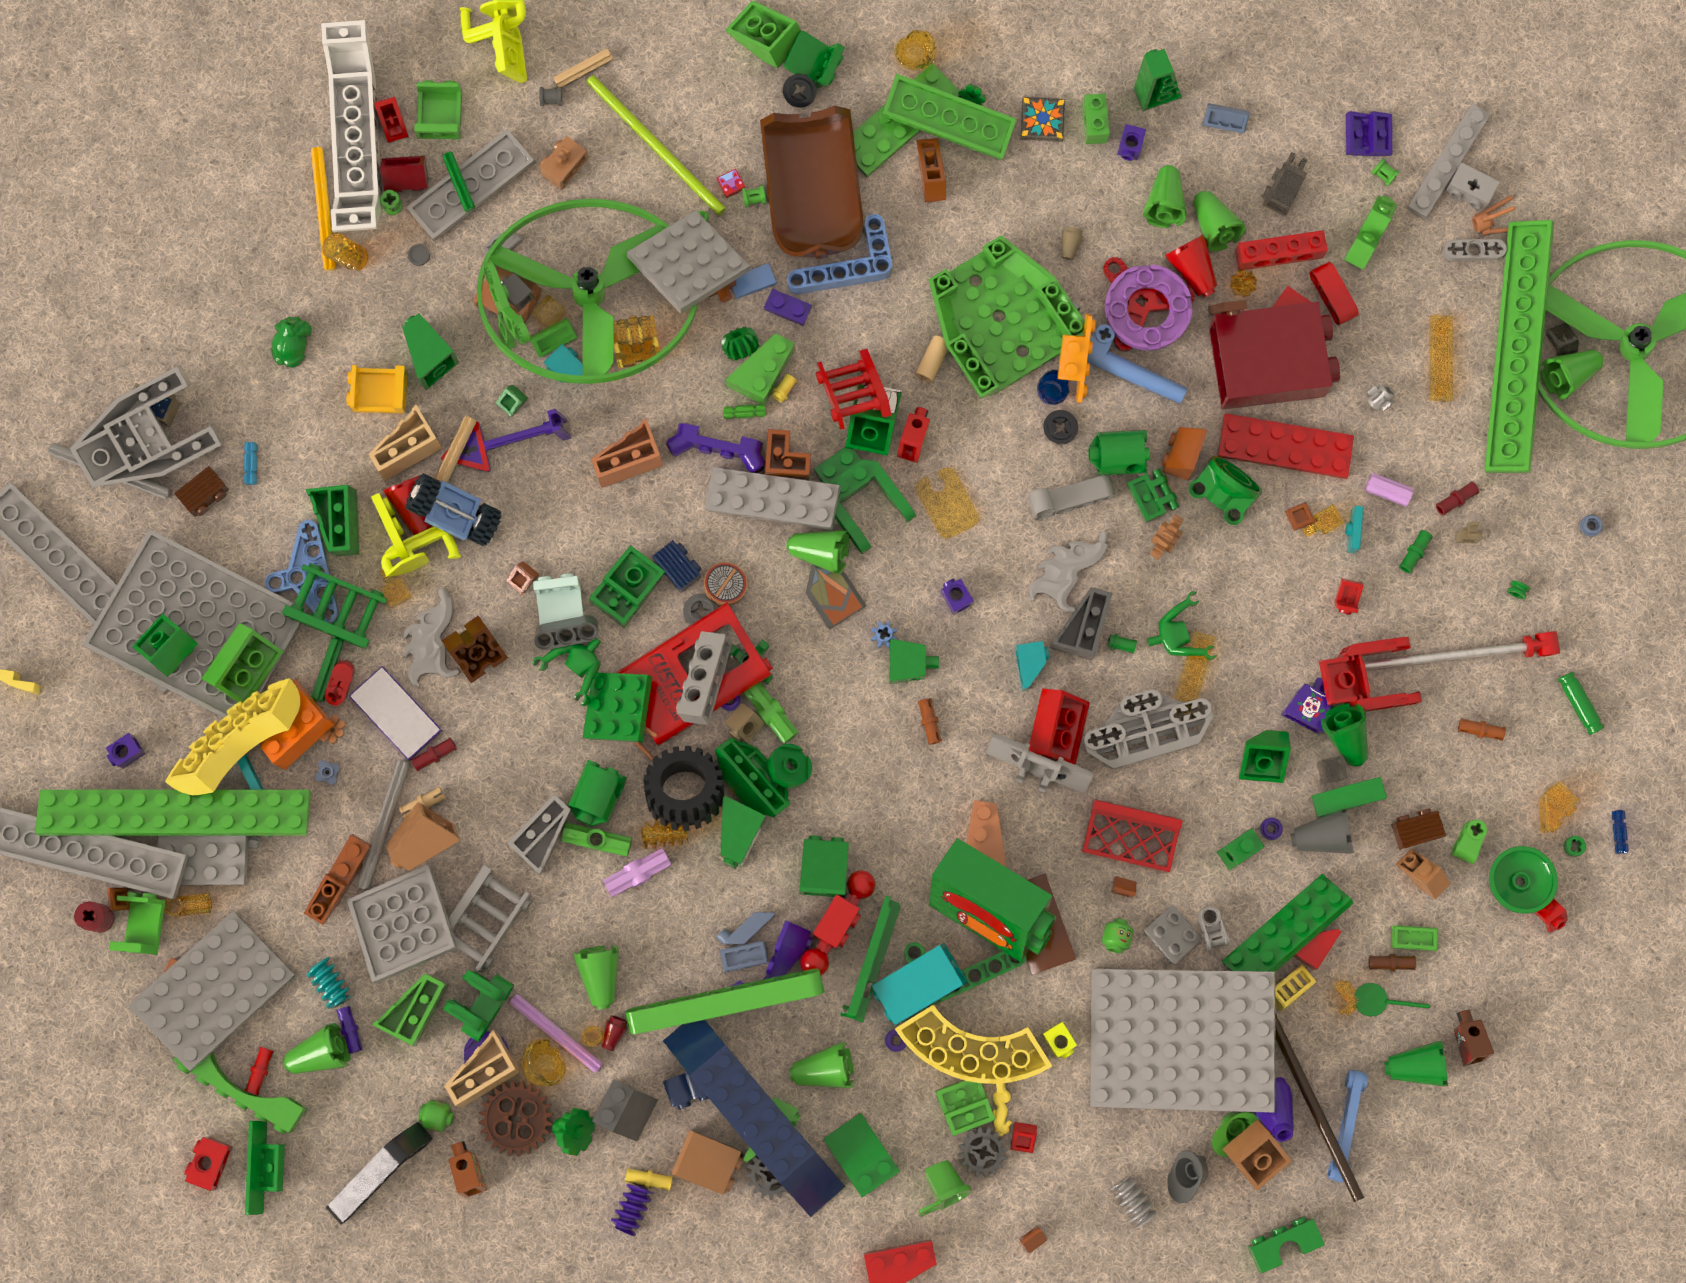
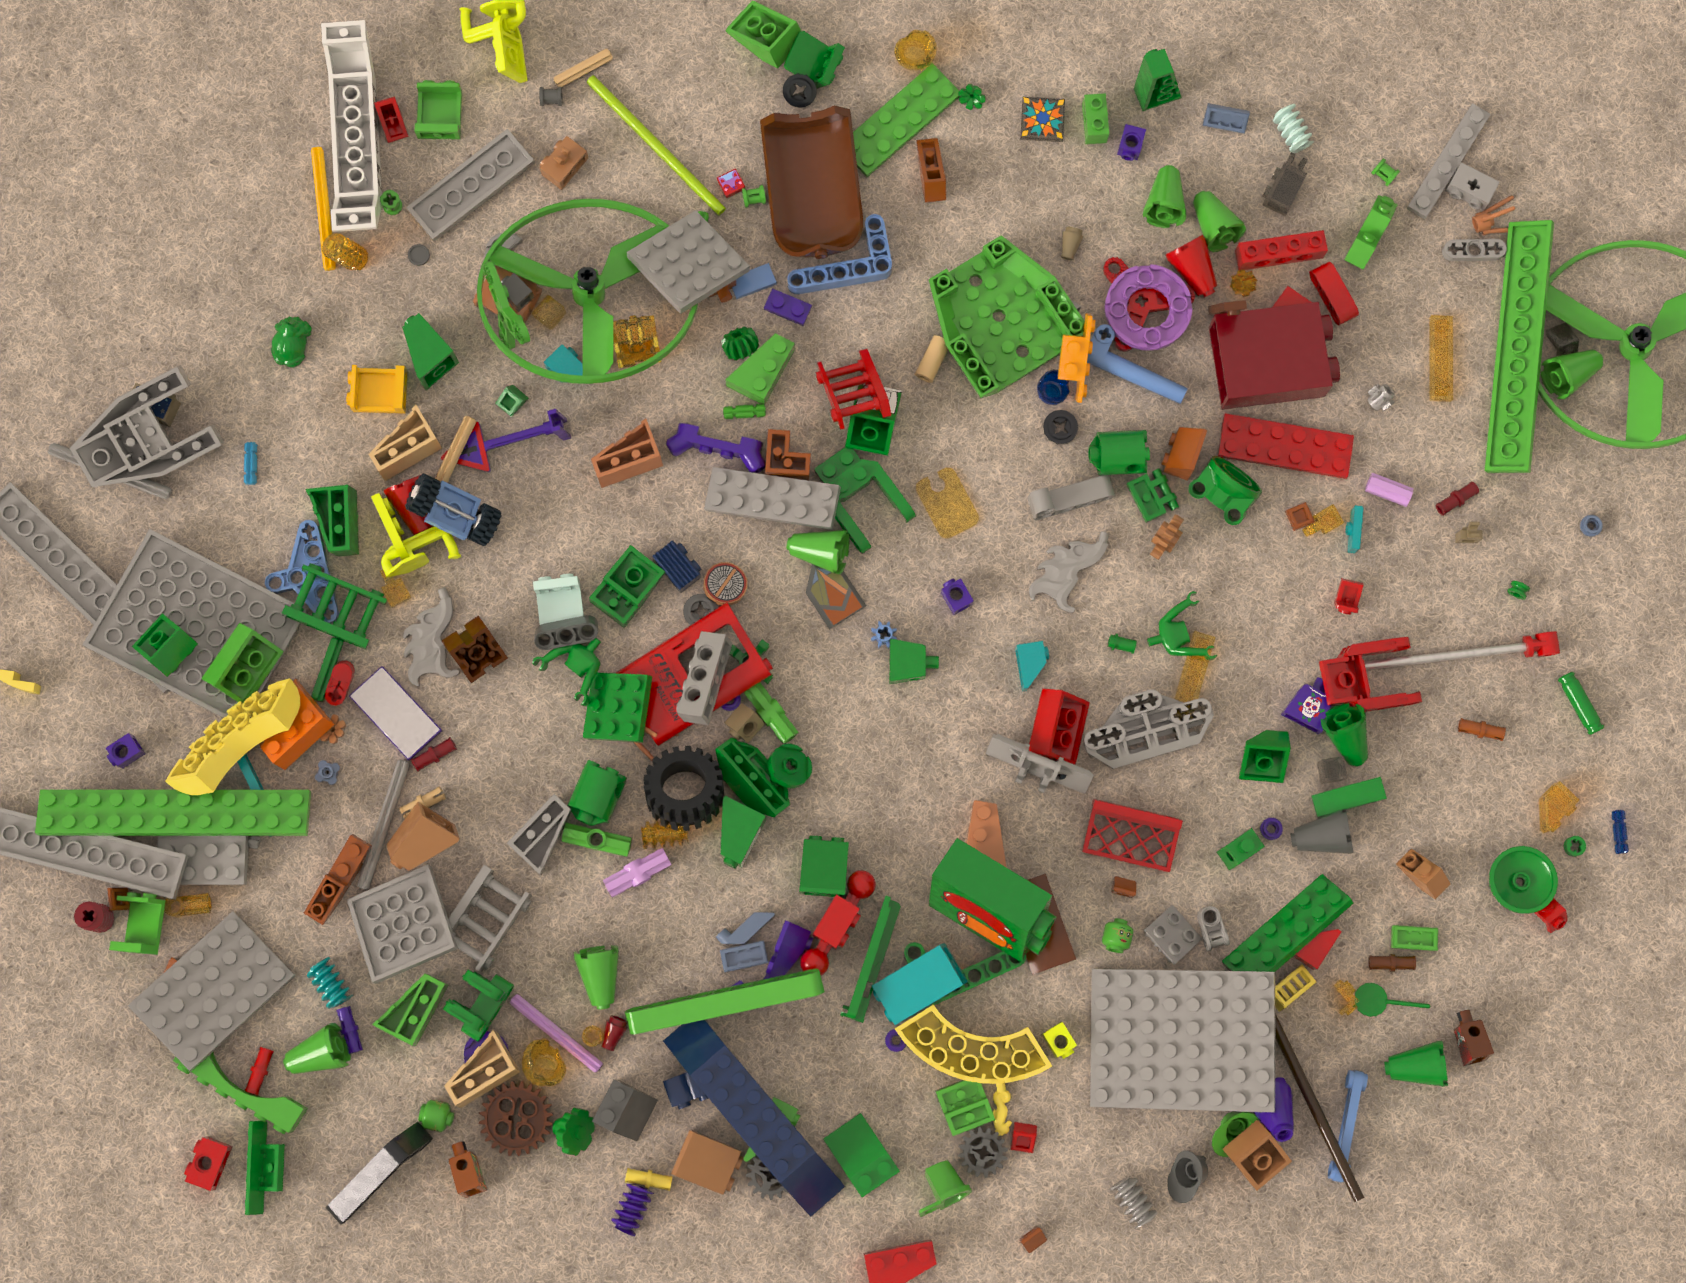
(202, 492): reddish brown brick -> none
(404, 173): dark red brick -> none
(458, 181): green axle -> none
(522, 577): dark orange slope -> none
(553, 337): bright green tile -> none
(783, 389): light yellow pin -> none
(825, 1068): bright green cone -> none
(914, 435): red torso -> none
(929, 721): dark orange pin -> none
(949, 117): bright green plate -> none
(1084, 627): dark grey wedge -> none
(1266, 1249): green arch -> none
(1291, 129): none -> light aqua piece
(1369, 134): dark purple slope -> none
(1415, 551): green pin -> none
(1419, 829): reddish brown brick -> none
(1468, 845): bright green piece -> none

